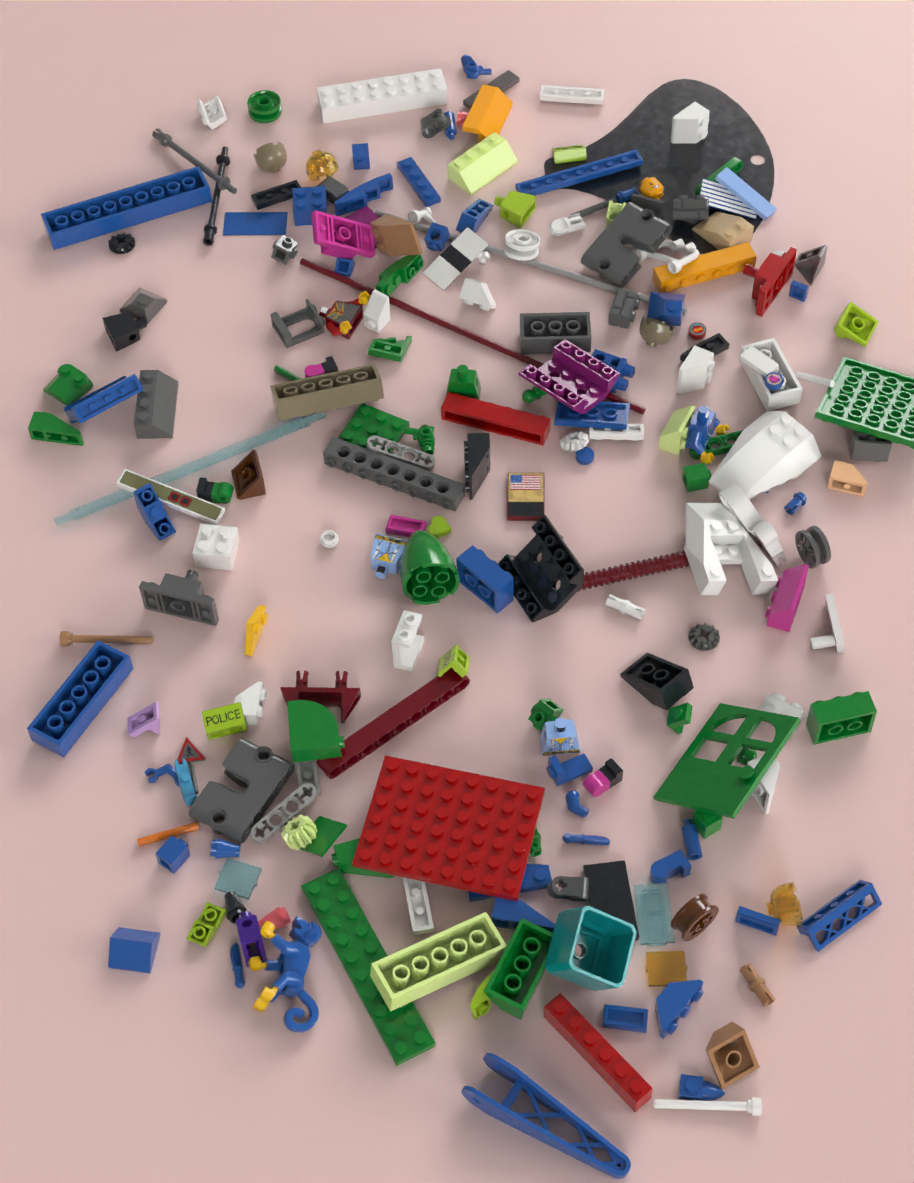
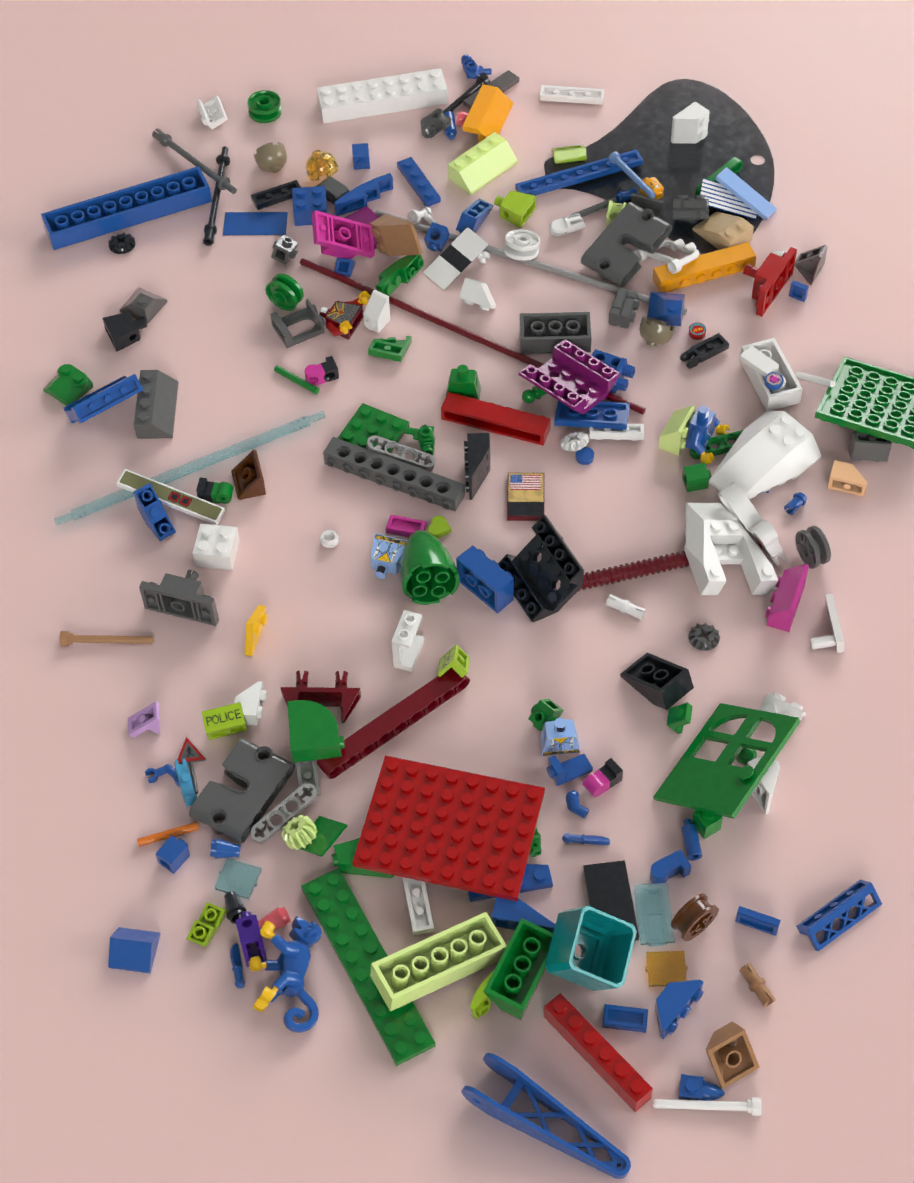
(52, 429): green slope -> none
(80, 698): blue brick -> none
(284, 292): none -> green wheel
(327, 392): dark tan brick -> none
(482, 79): none -> black piece
(572, 888): dark grey piece -> none
(615, 158): none -> medium blue bar
(695, 370): white slope -> none
(785, 905): clear yellow cylinder -> none
(841, 717): green brick -> none
(855, 324): lime slope -> none

